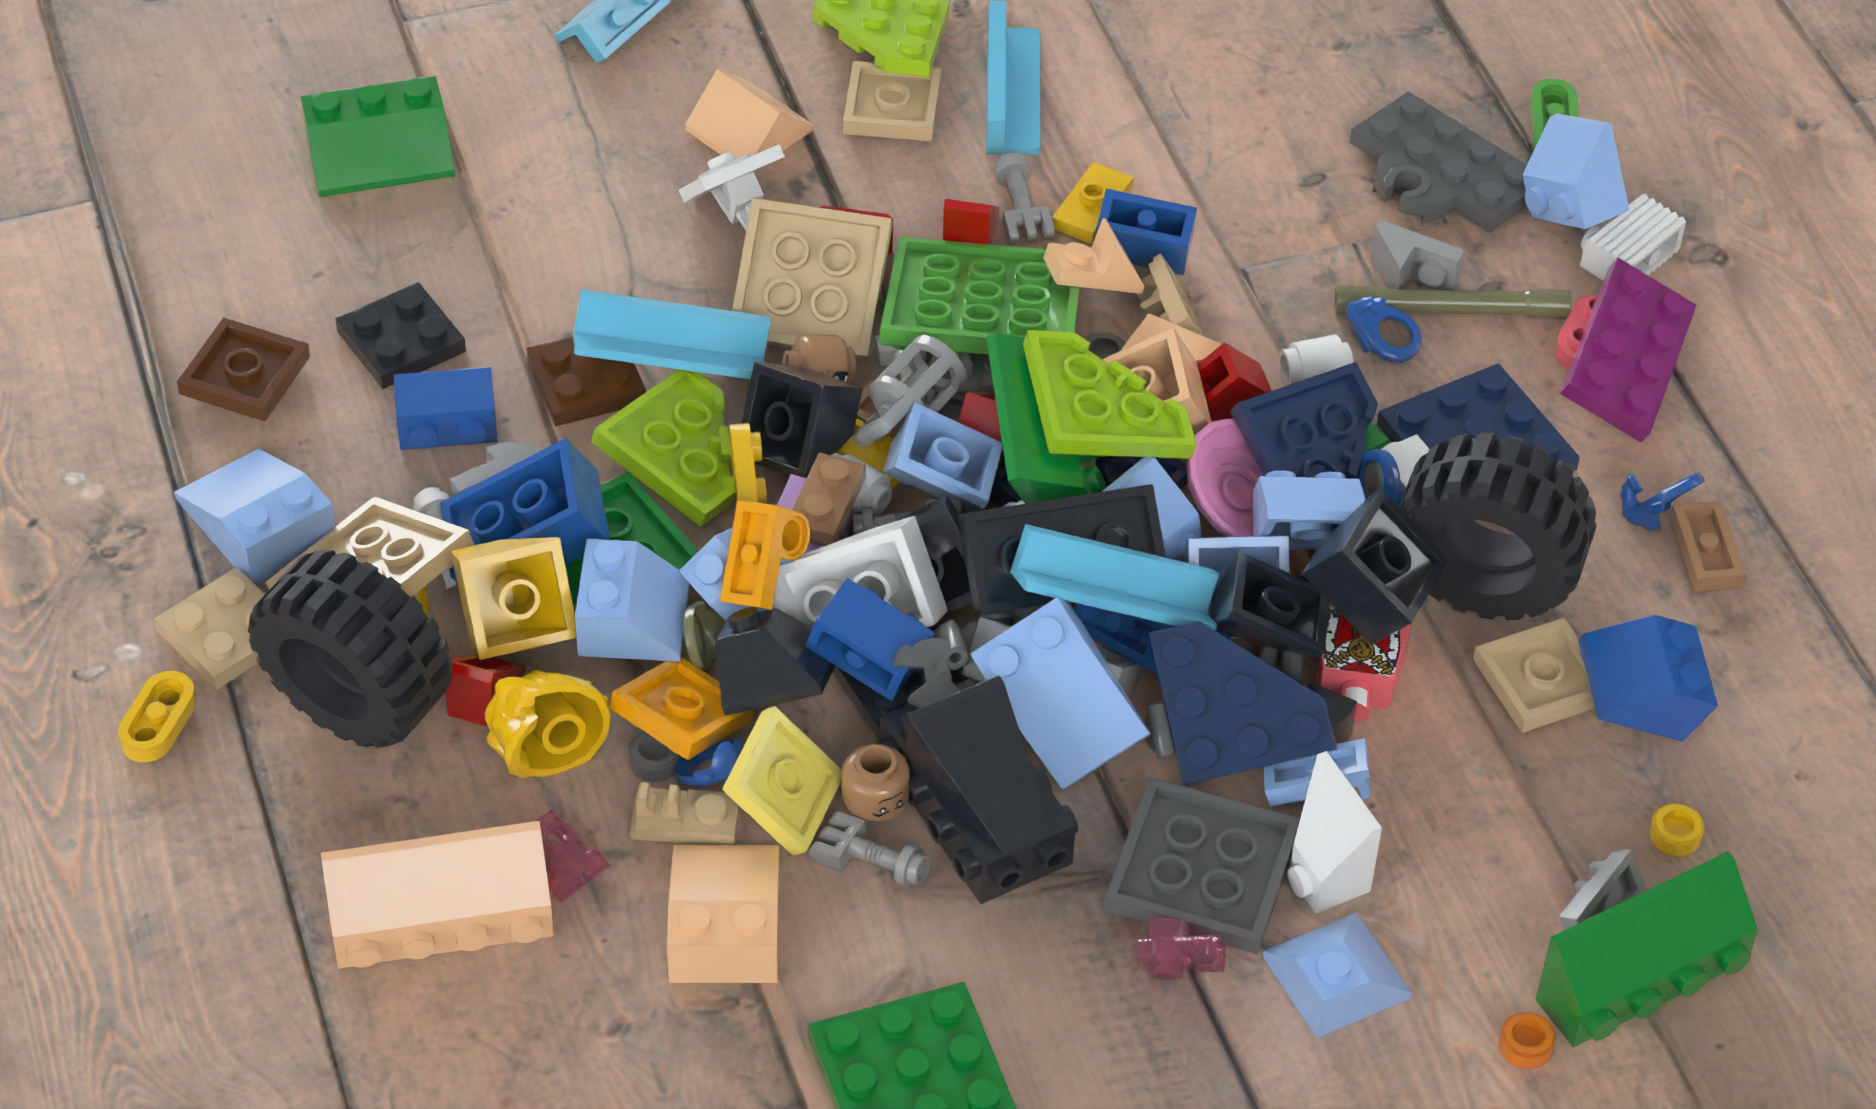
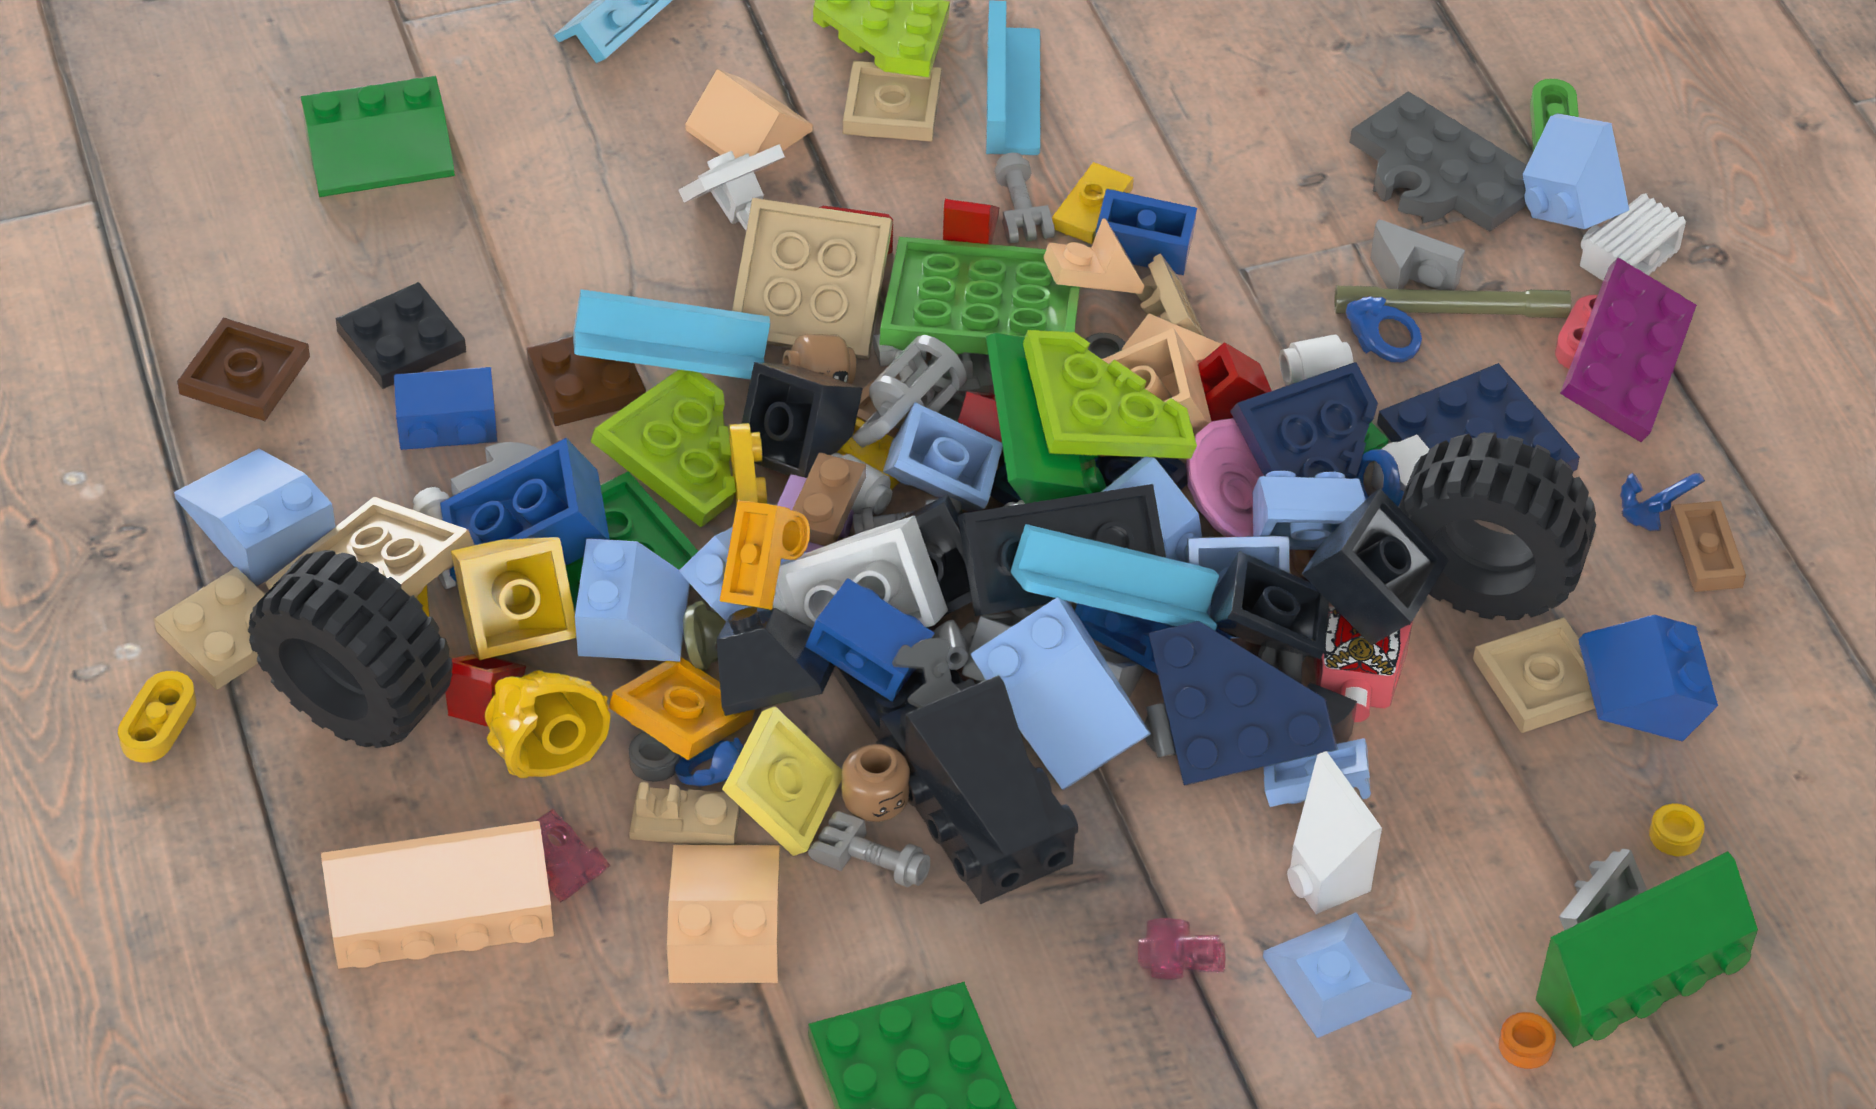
(1203, 864): dark grey plate -> none

